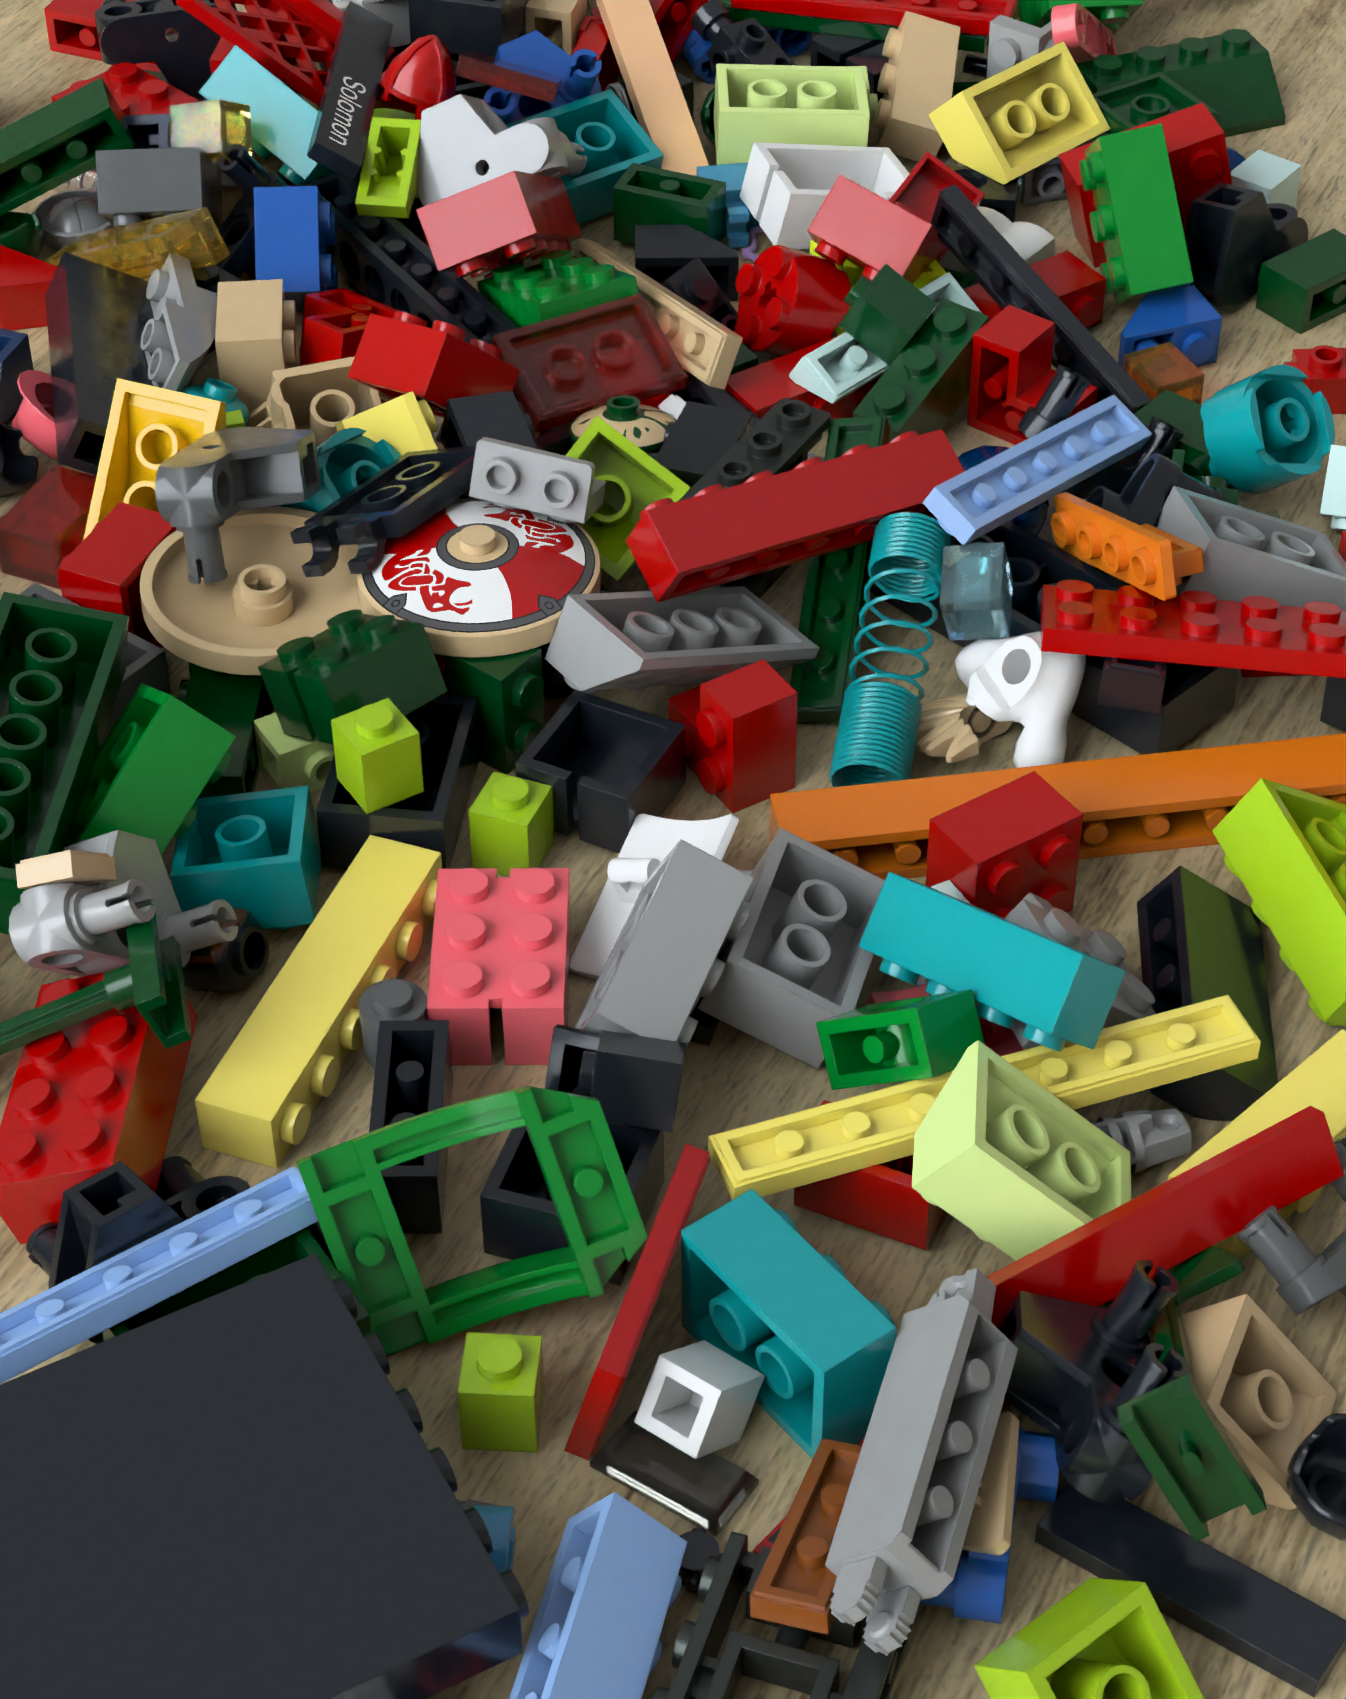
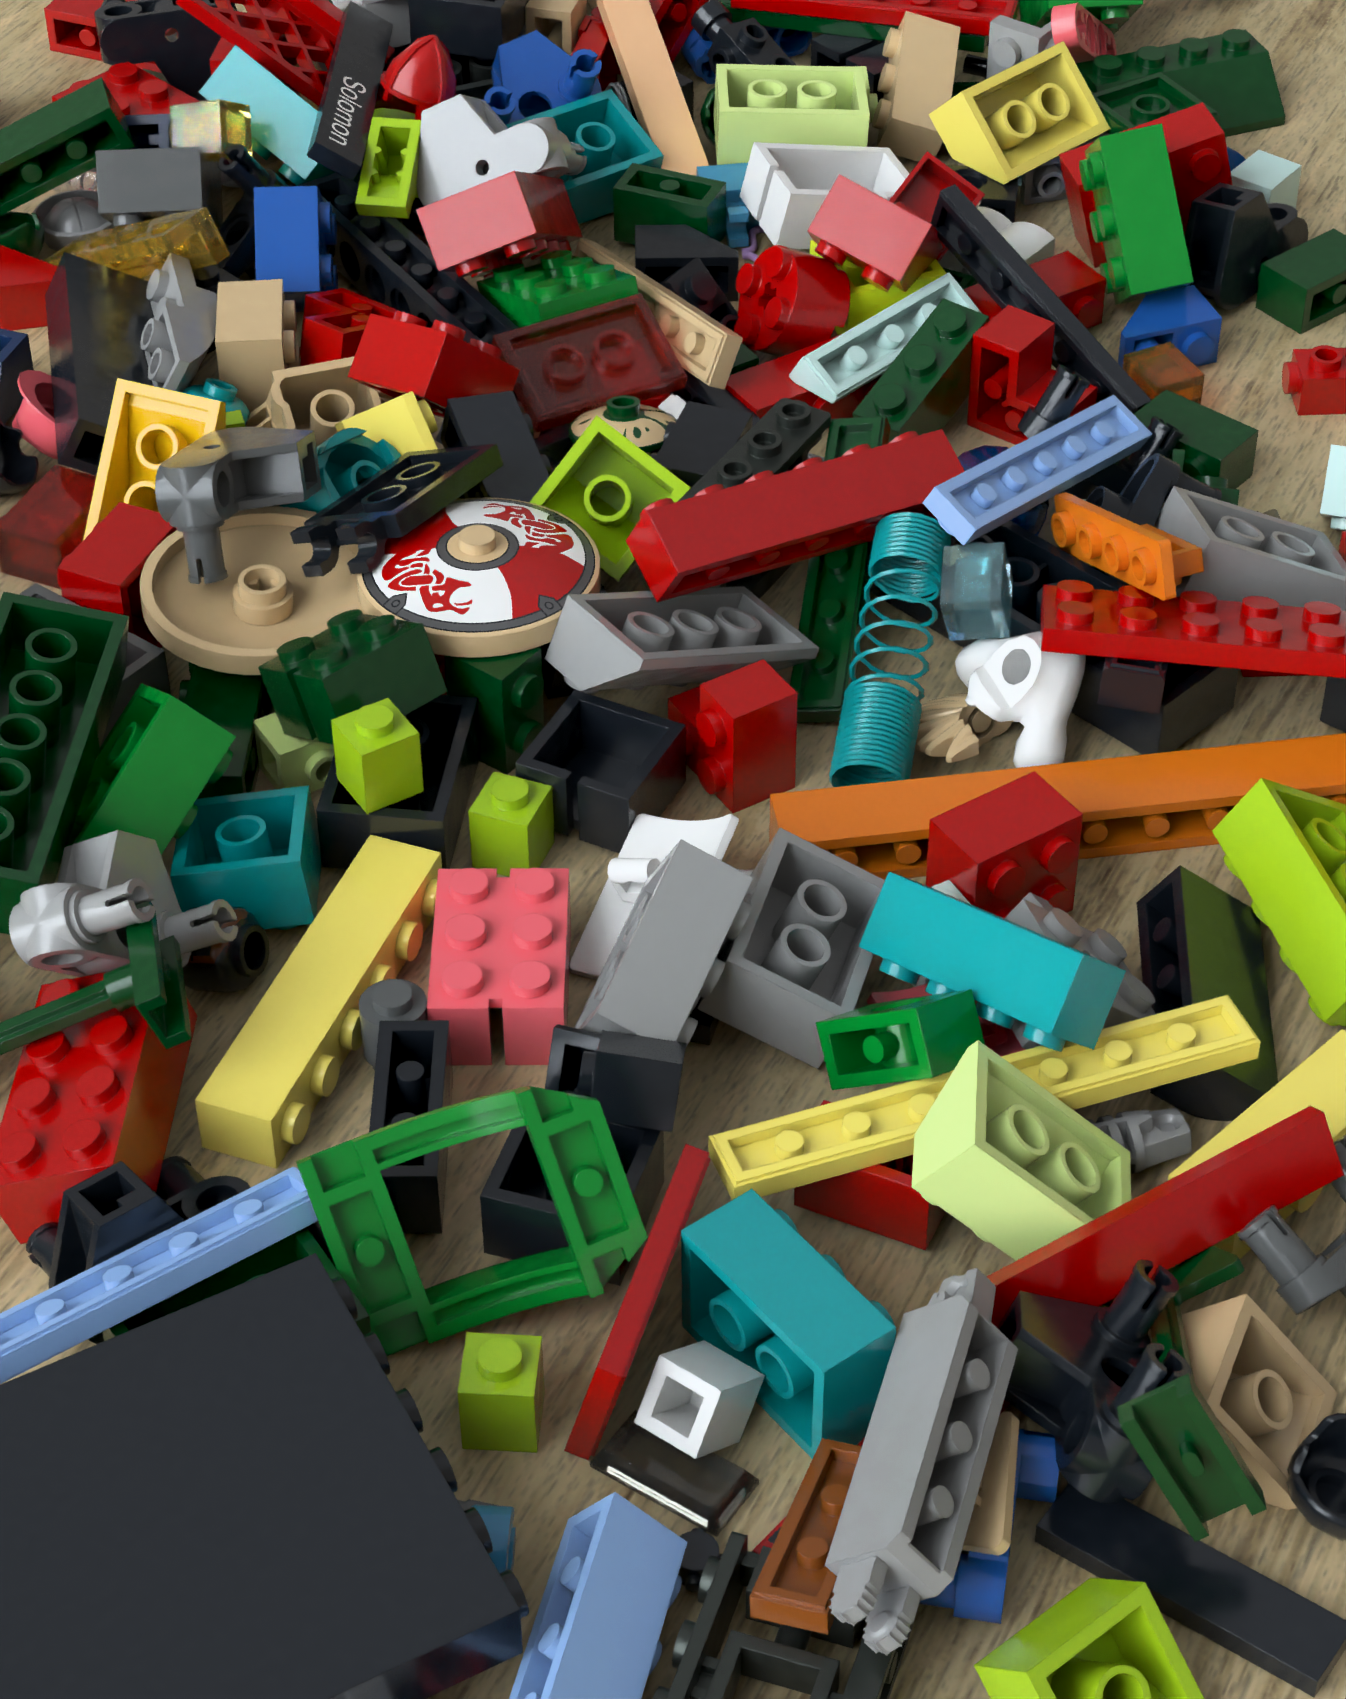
(66, 867): tan tile -> none
(509, 76): clear red tile -> none
(535, 481): light grey bracket -> none
(885, 312): dark green brick -> none
(1267, 430): teal brick -> none

